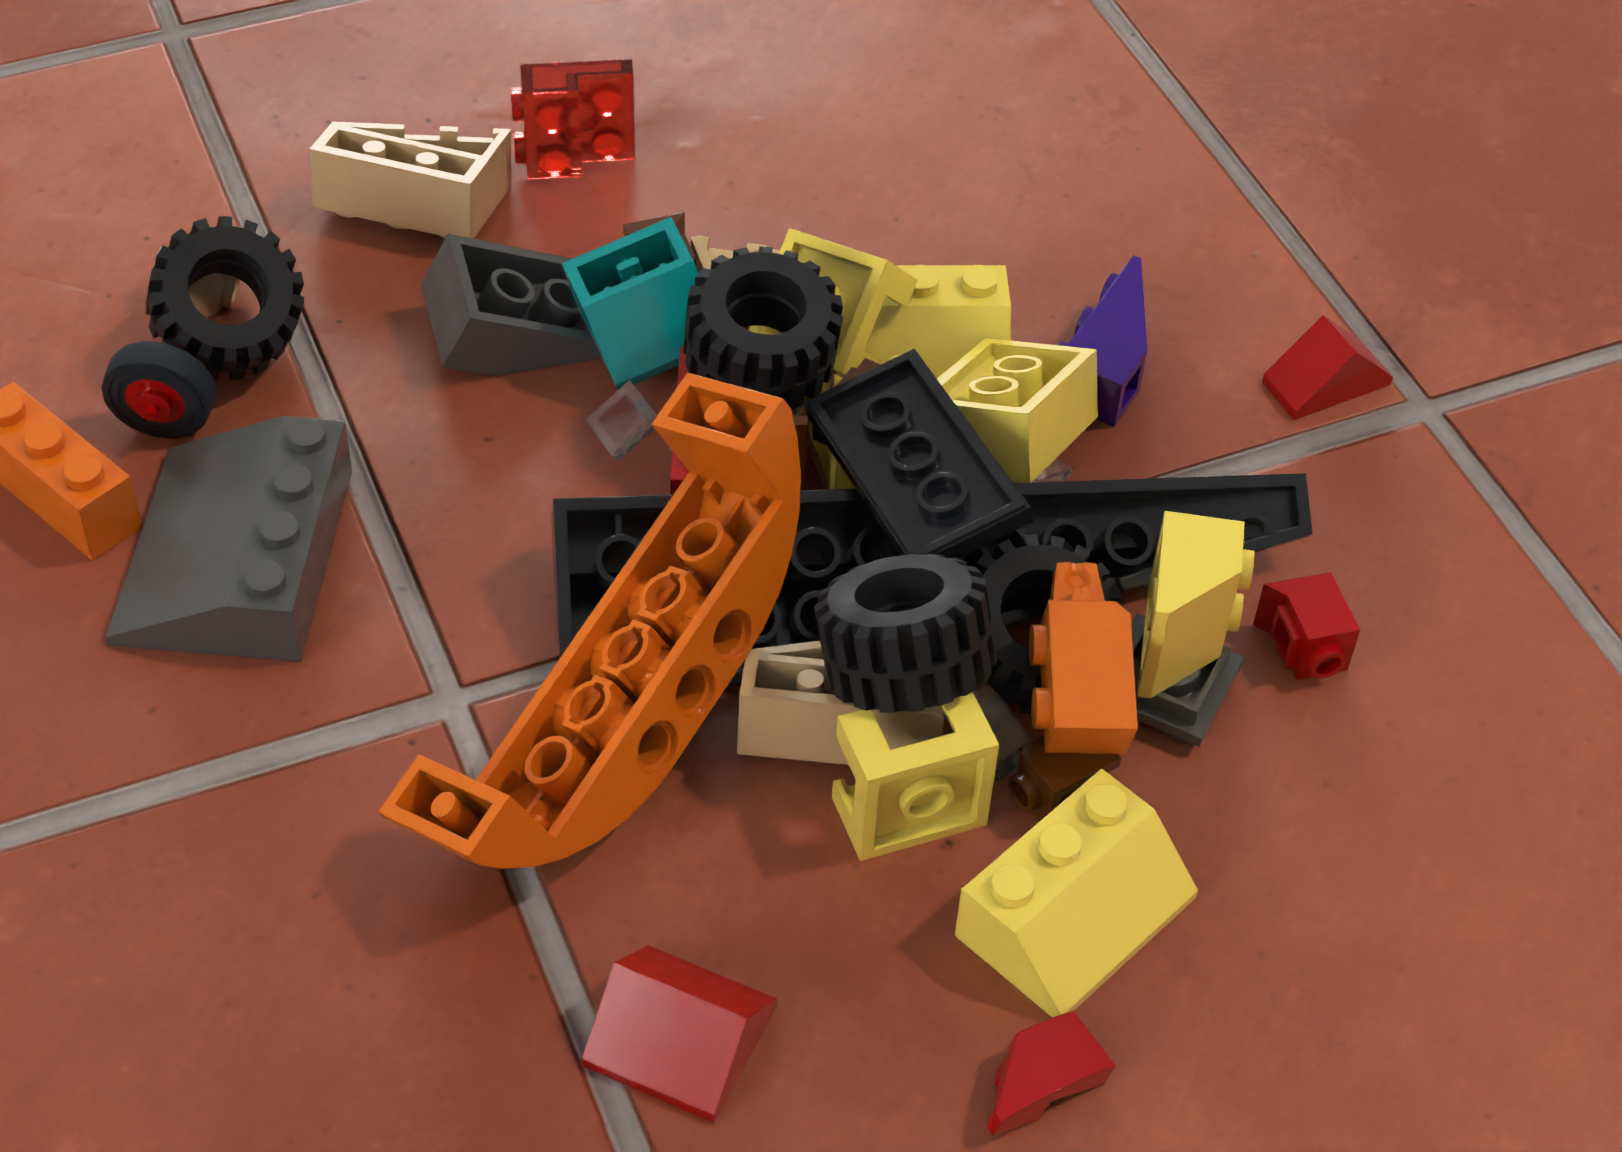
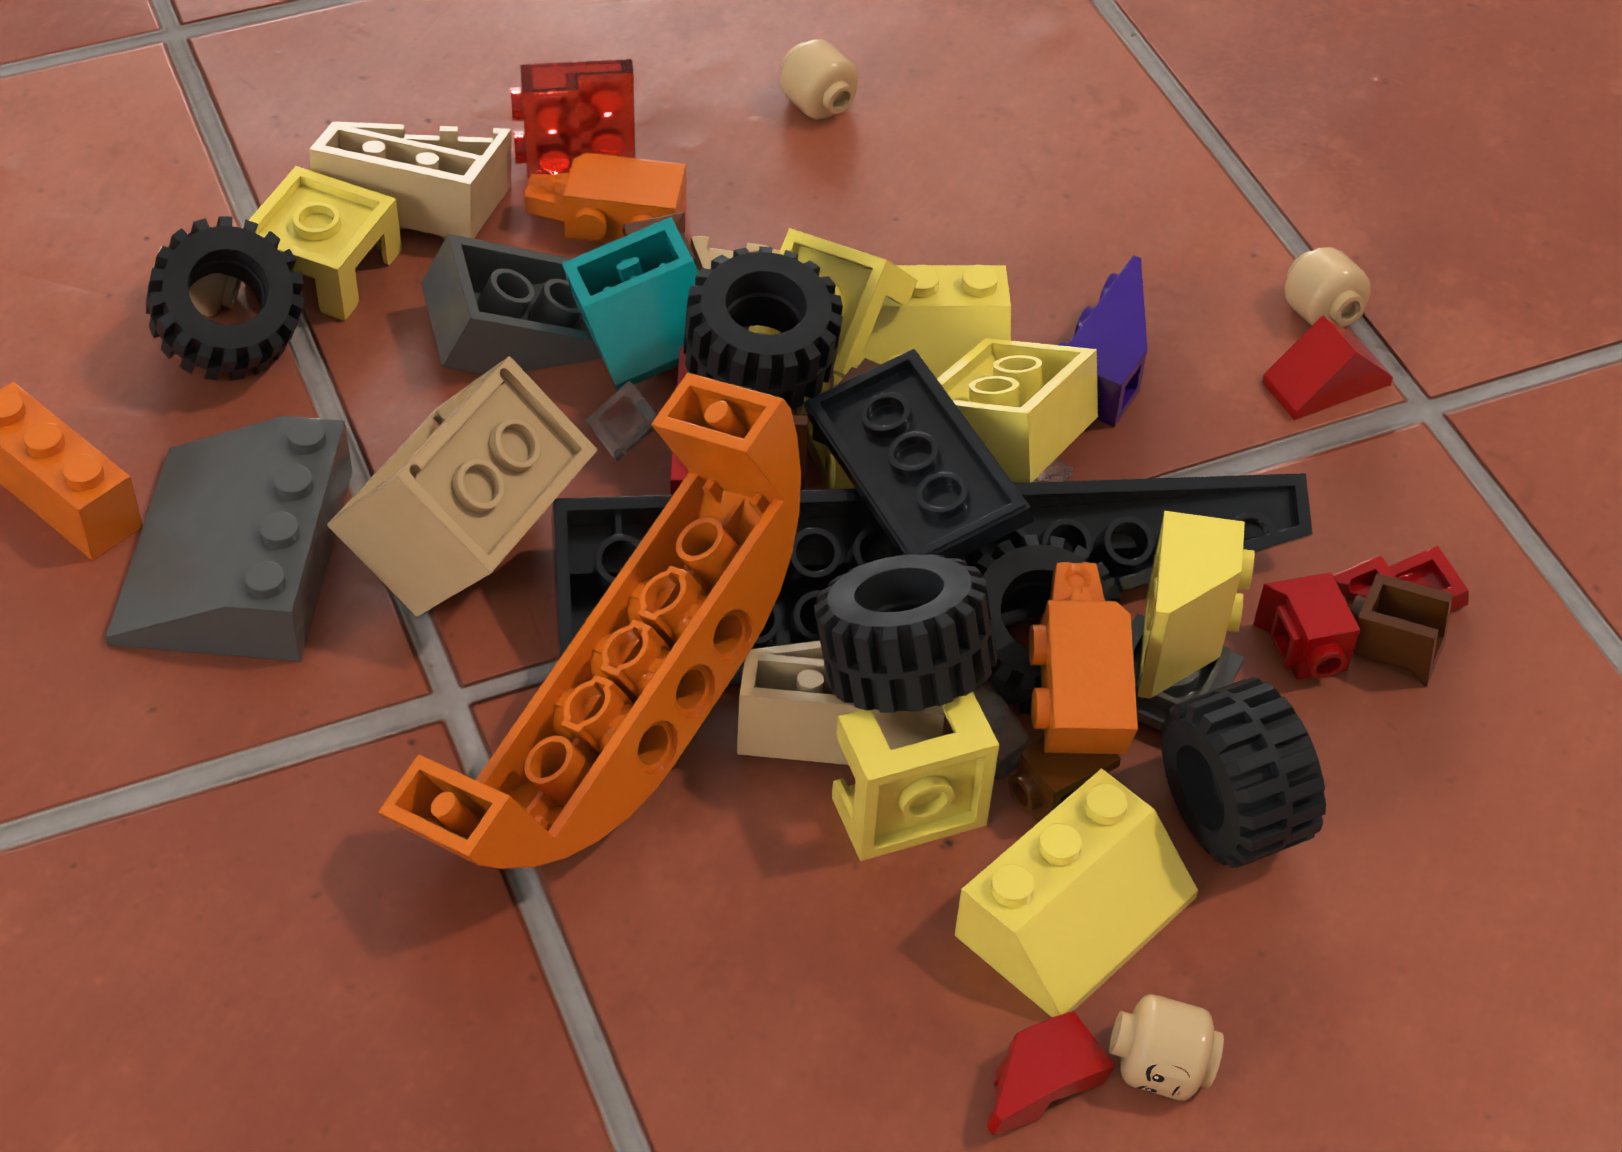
(158, 389): black wheel -> none
(330, 232): none -> light yellow panel
(463, 489): none -> tan container
(607, 193): none -> orange hinge
(676, 1030): red slope -> none
(818, 79): none -> tan head
(1167, 1047): none -> tan head
(1243, 772): none -> black tyre
(1327, 285): none -> tan head
(1402, 624): none -> reddish brown window
(1425, 568): none -> red slope

